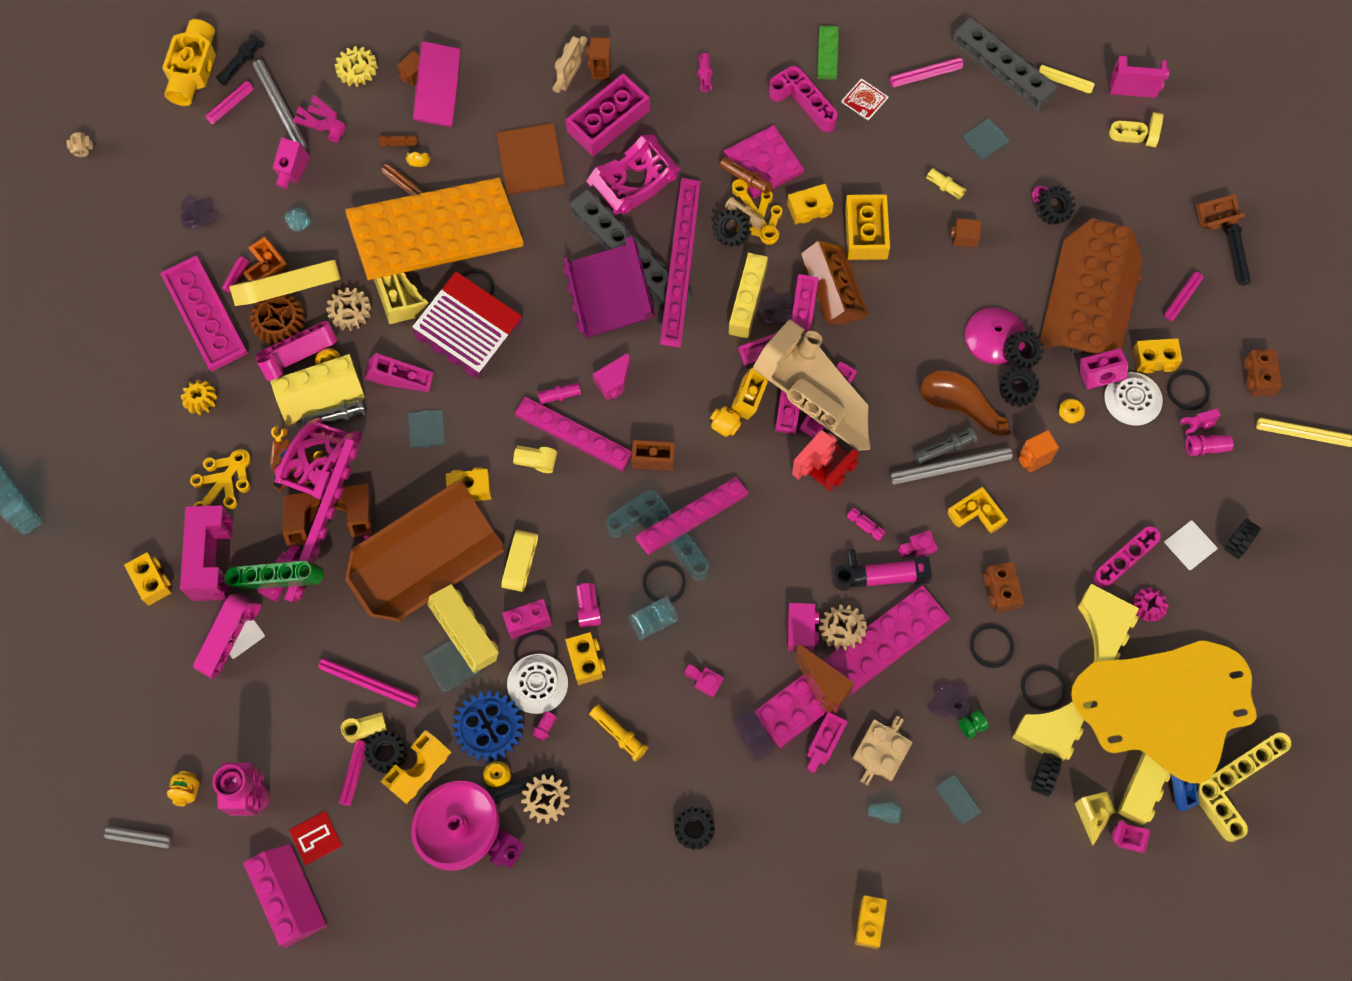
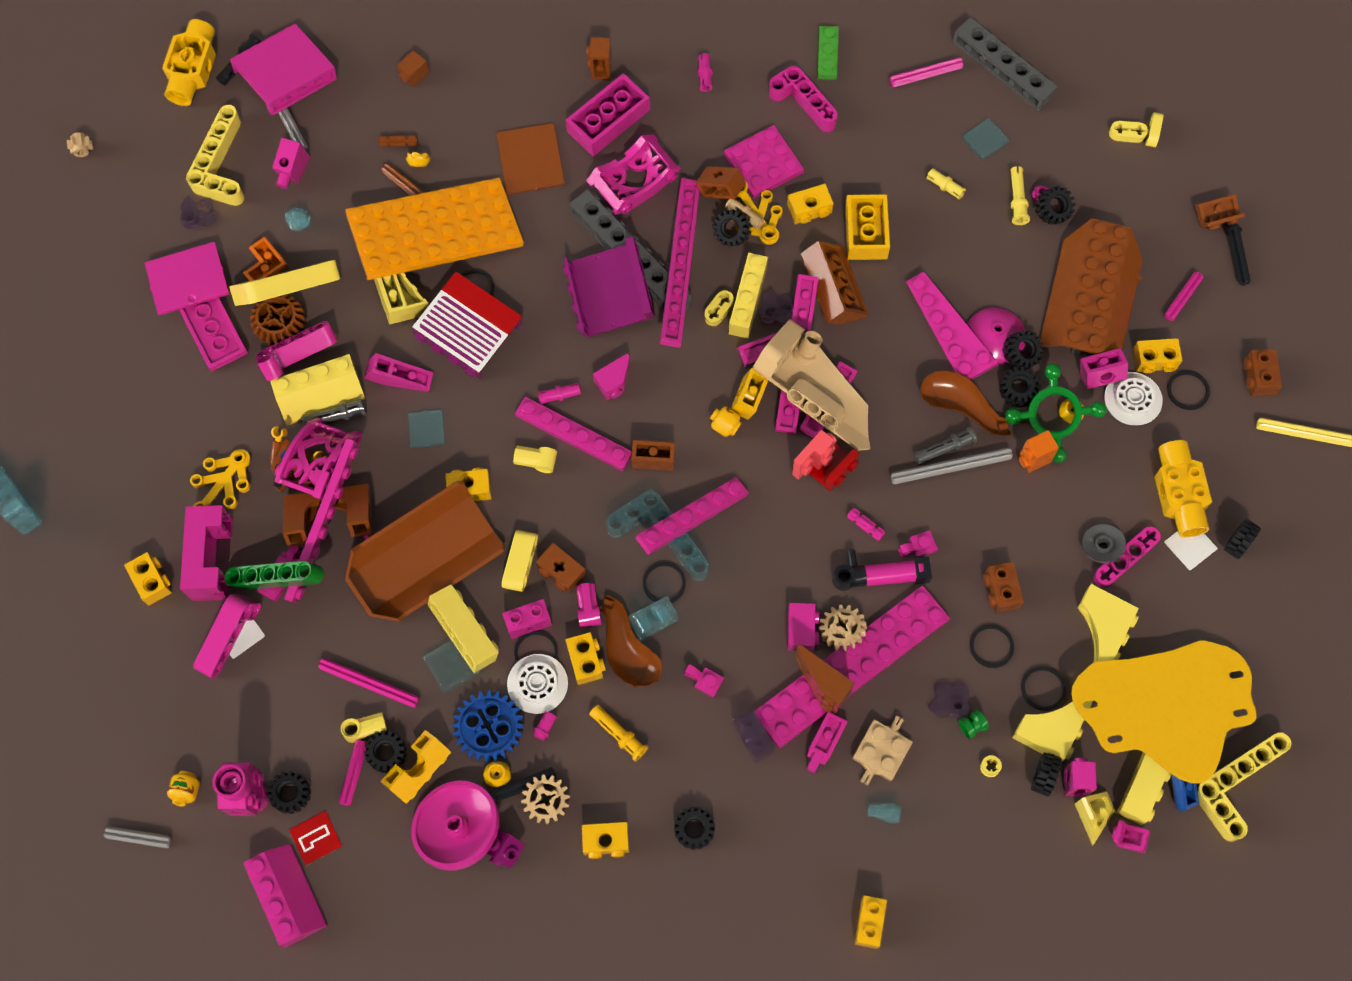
(186, 278): none -> dark pink piece
(199, 397): yellow gear -> none
(213, 159): none -> light yellow beam
(229, 102): dark pink axle -> none
(236, 273): dark pink axle -> none
(275, 792): none -> black tyre
(284, 68): none -> dark pink panel
(326, 355): yellow plate -> none
(331, 124): dark pink piece -> none
(348, 317): tan gear -> none
(356, 66): light yellow gear -> none
(436, 84): dark pink slope -> none
(557, 558): none -> dark orange brick
(569, 63): tan plate -> none
(594, 832): none -> yellow brick
(625, 653): none -> dark orange animal
(715, 306): none -> light yellow beam
(721, 182): none -> dark orange brick
(751, 178): dark orange pin -> none
(864, 99): sticker -> none
(957, 340): none -> dark pink wing
(958, 800): clear light blue tile -> none
(966, 233): dark orange brick -> none
(979, 505): yellow brick -> none
(991, 758): none -> light yellow bush
(1019, 203): none -> light yellow pin
(1053, 372): none -> green piece
(1066, 79): light yellow axle -> none
(1079, 778): none -> dark pink brick
(1104, 535): none -> dark grey dish
(1137, 80): dark pink panel -> none
(1155, 613): dark pink gear -> none
(1183, 489): none -> yellow brick
(1200, 445): dark pink axle -> none
(1205, 420): dark pink plate -> none

